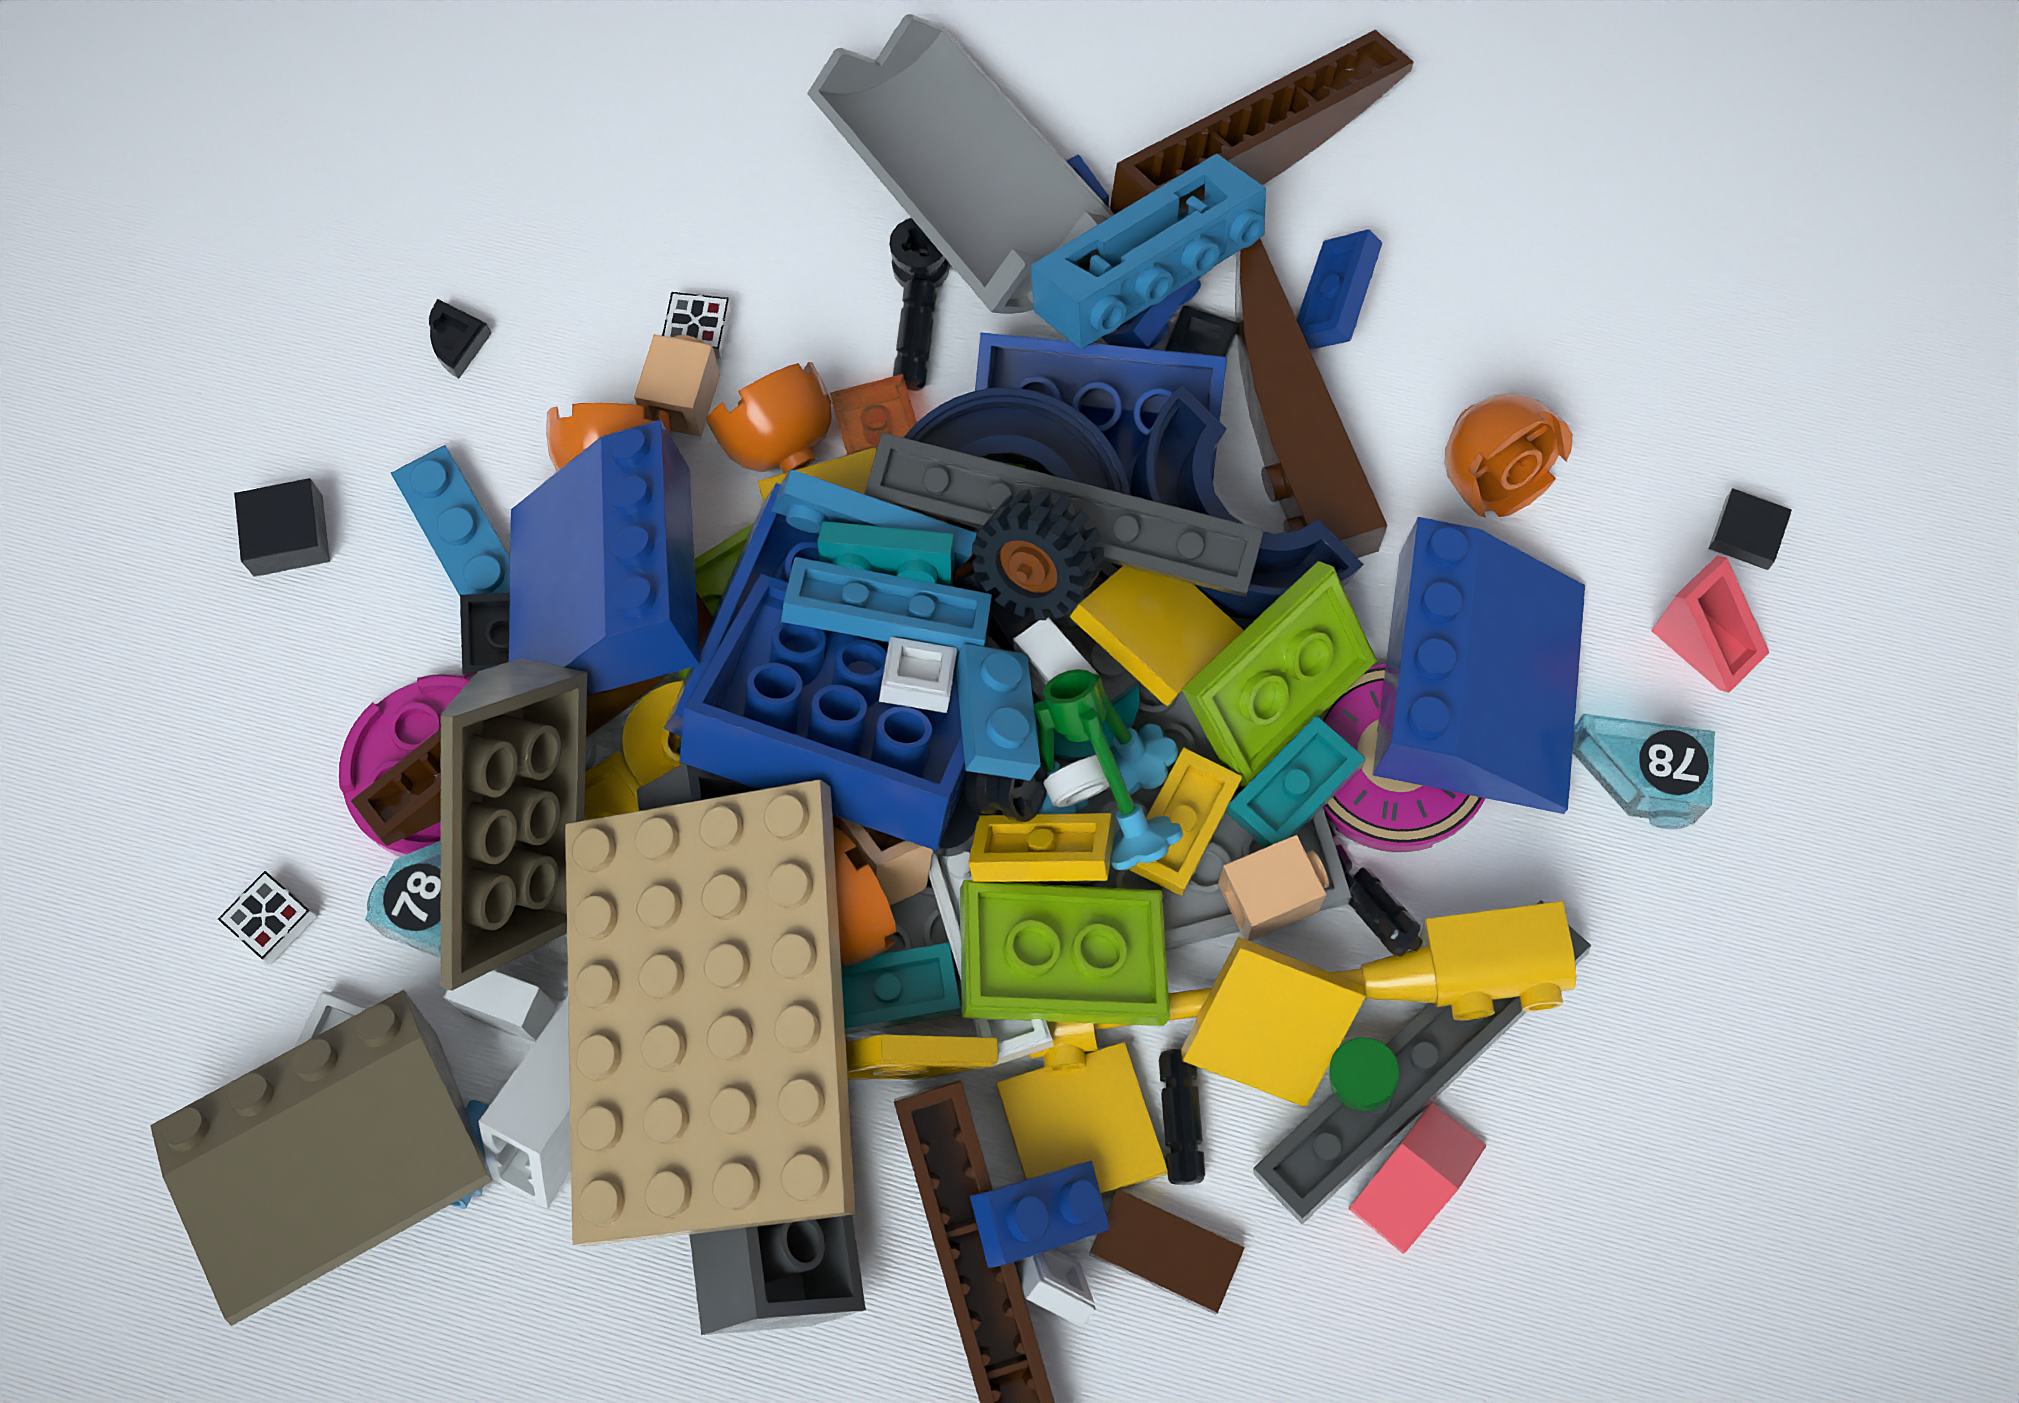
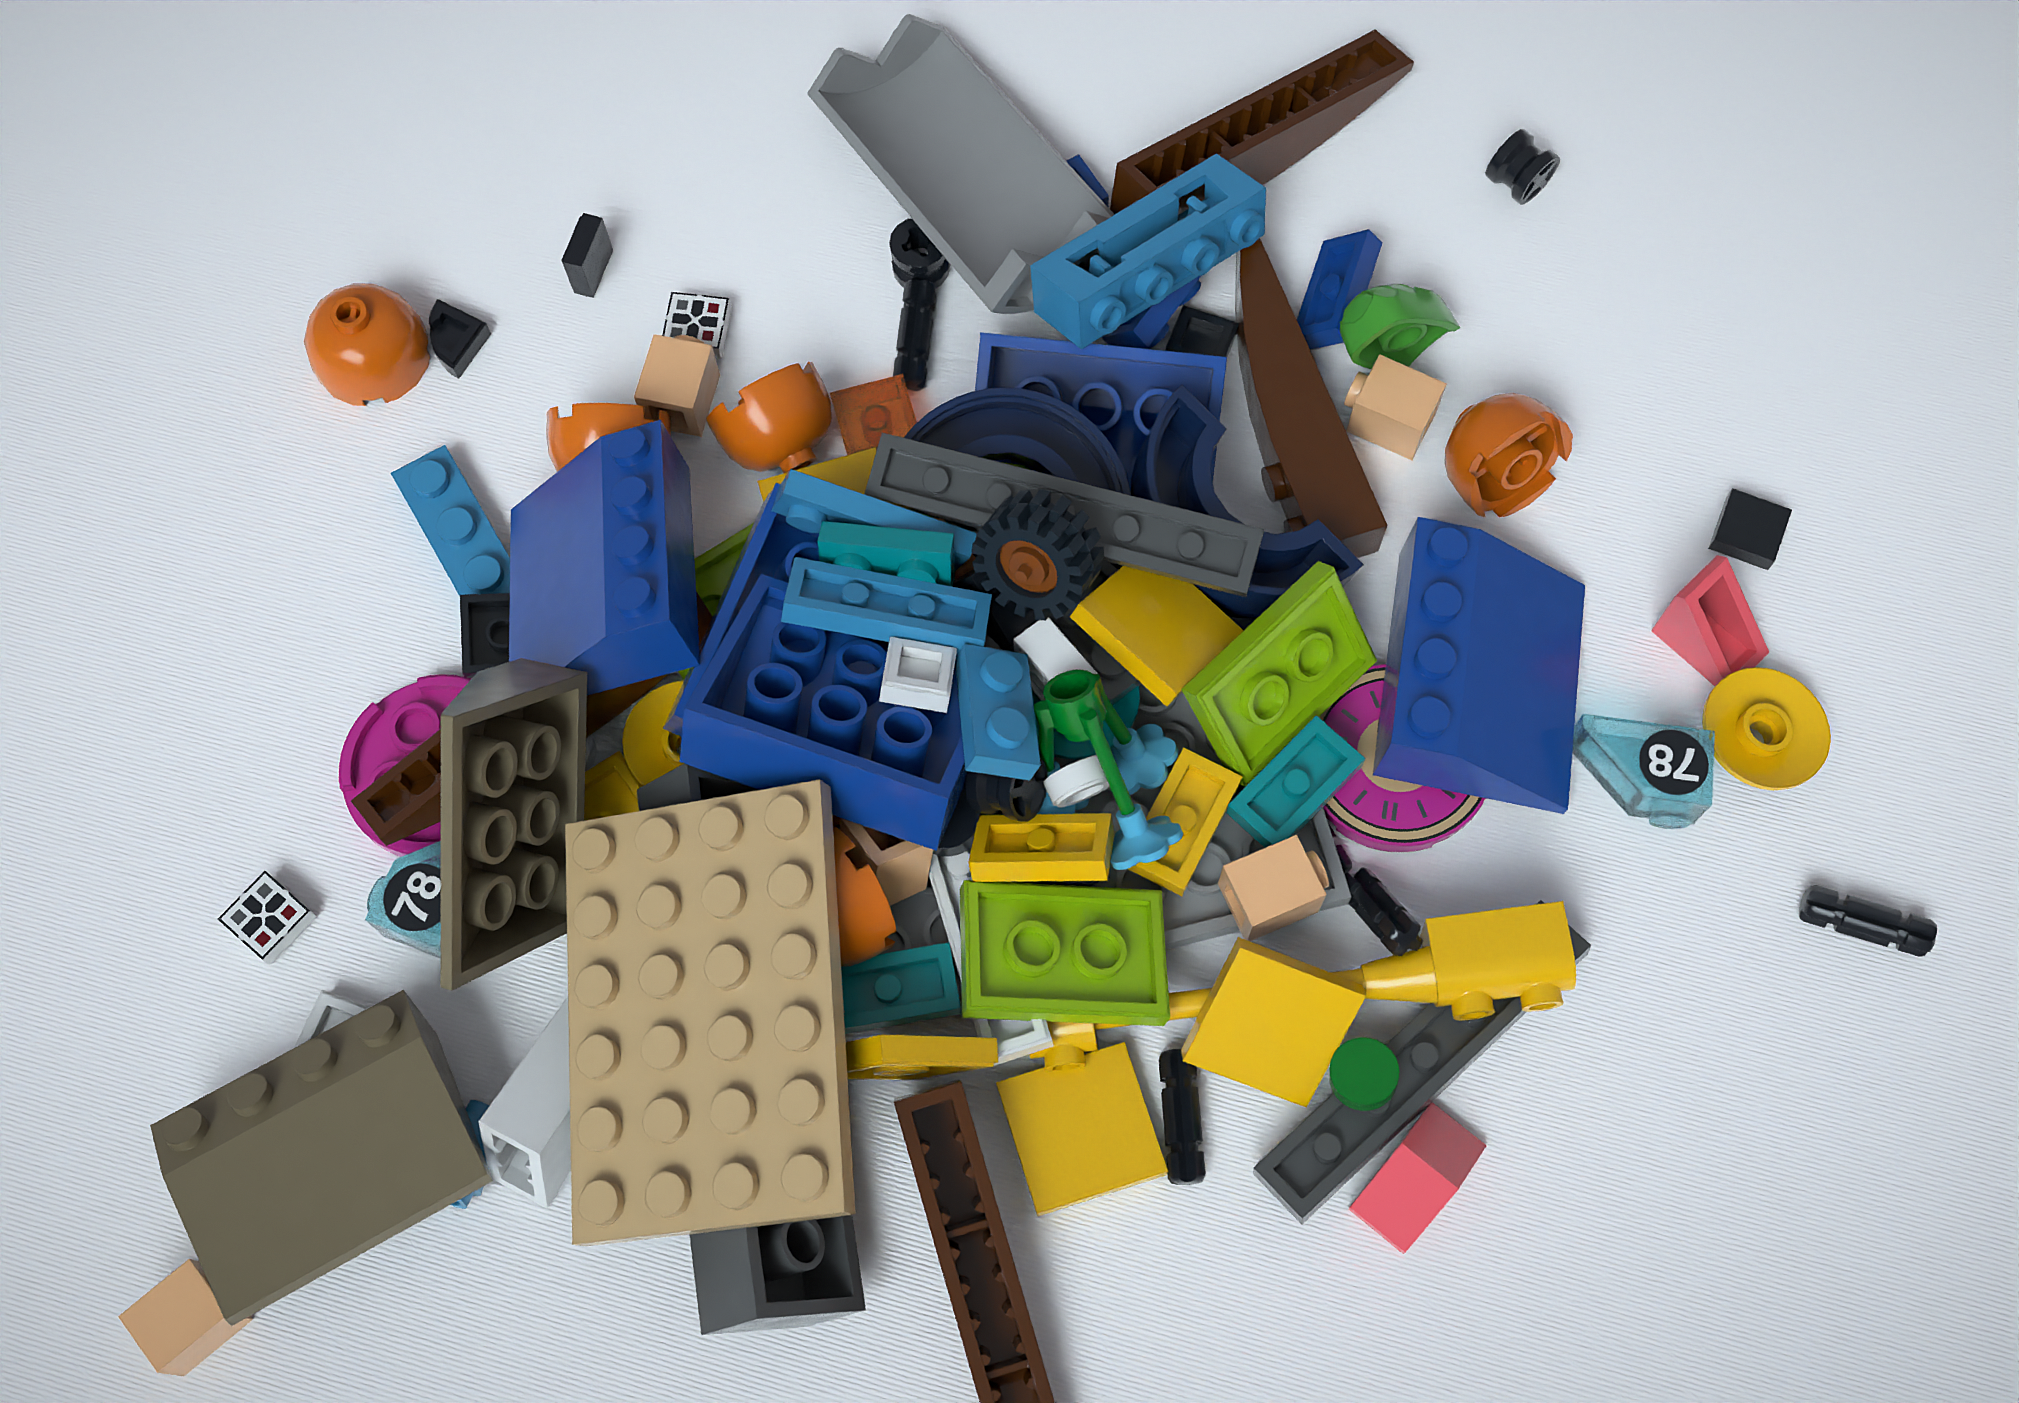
(179, 1321): none -> light nougat brick
(281, 527): black piece -> none
(366, 344): none -> orange cylinder
(504, 1004): white piece -> none
(587, 255): none -> black tile
(1039, 1213): blue plate -> none
(1056, 1285): white tile -> none
(1167, 1252): reddish brown tile -> none
(1393, 406): none -> light nougat brick
(1394, 323): none -> bright green piece
(1522, 166): none -> black wheel
(1783, 713): none -> yellow dish
(1868, 920): none -> black axle

